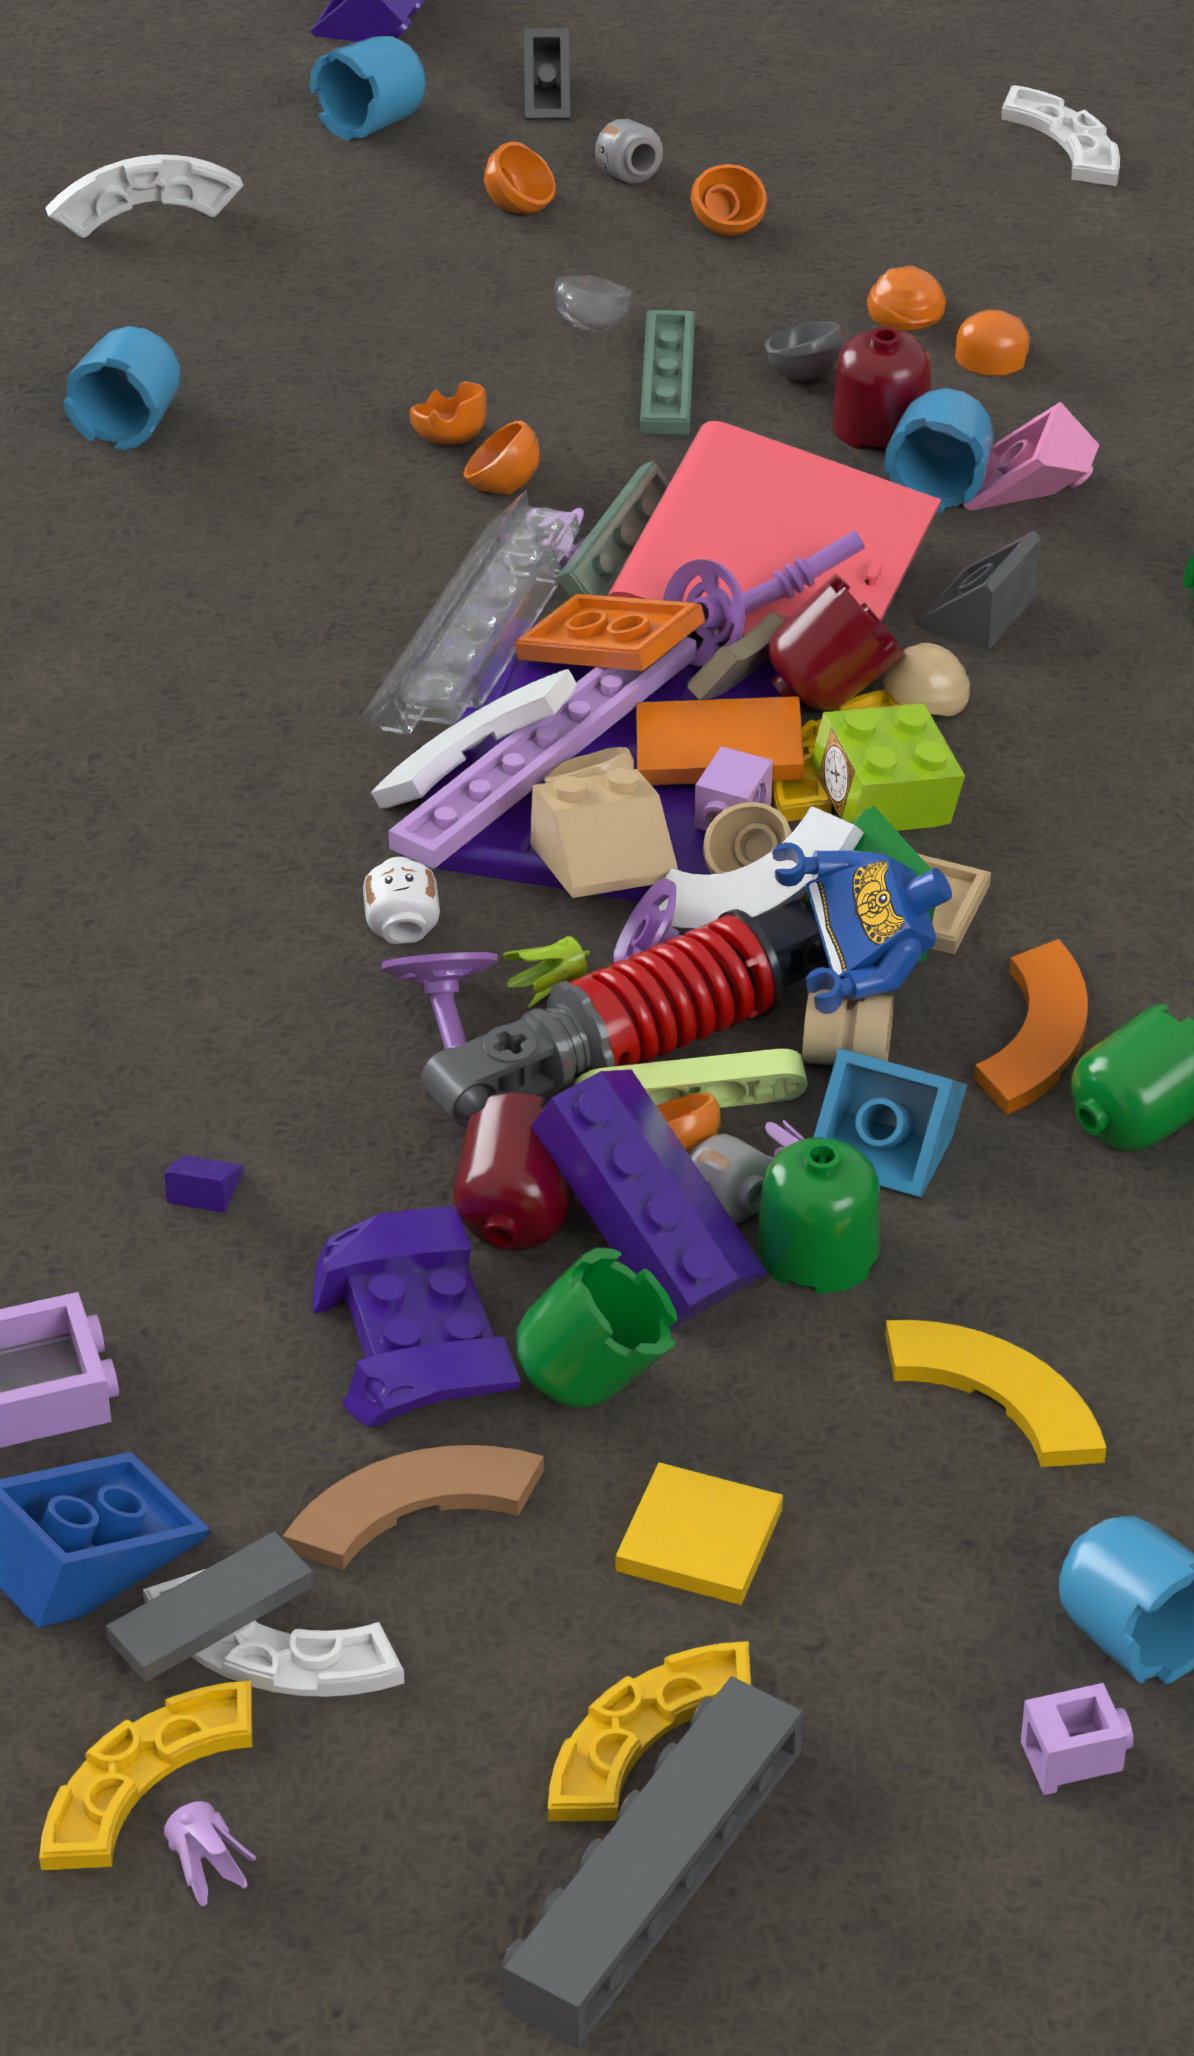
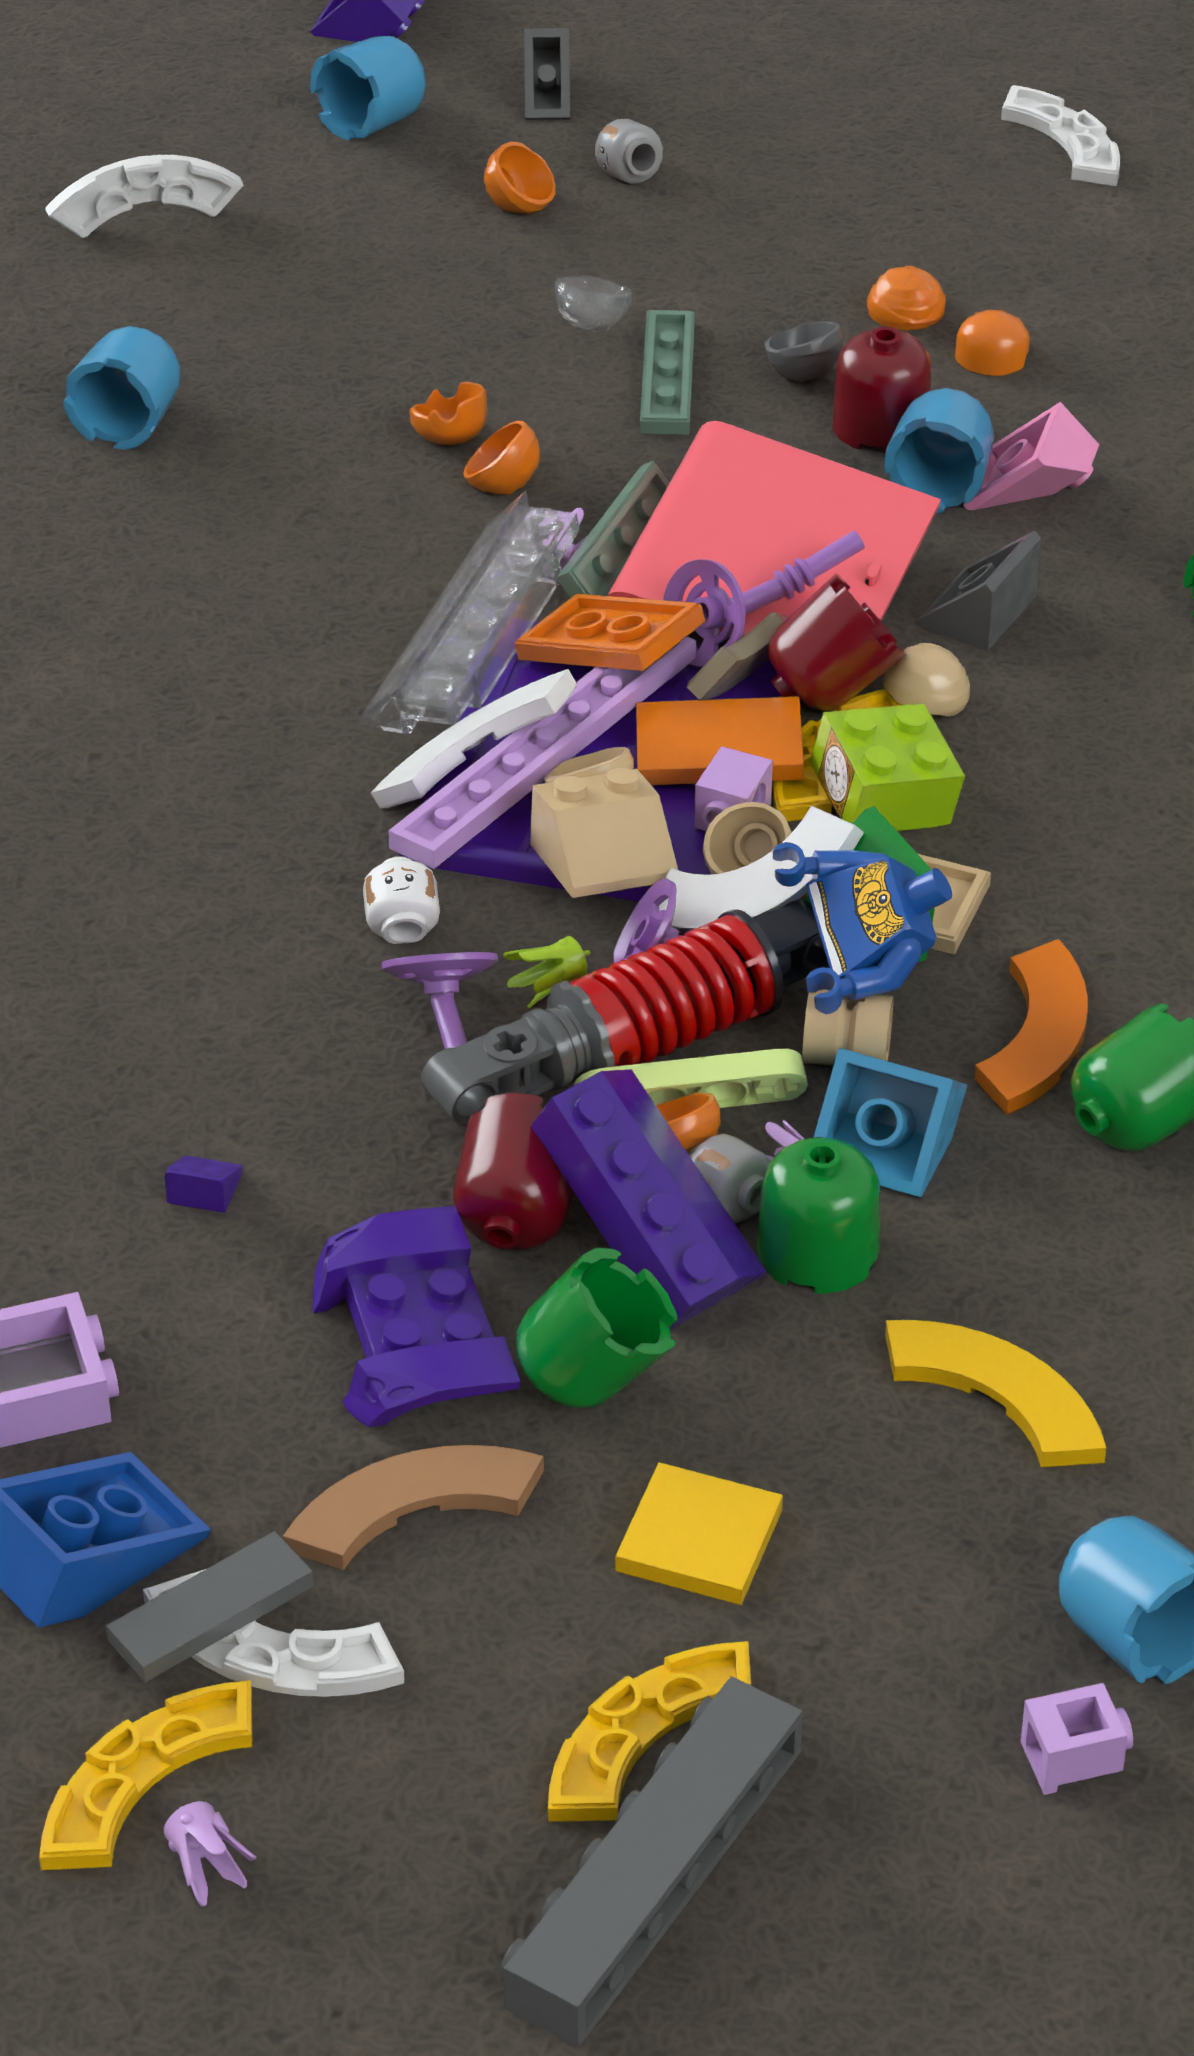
(729, 199): orange piece -> none

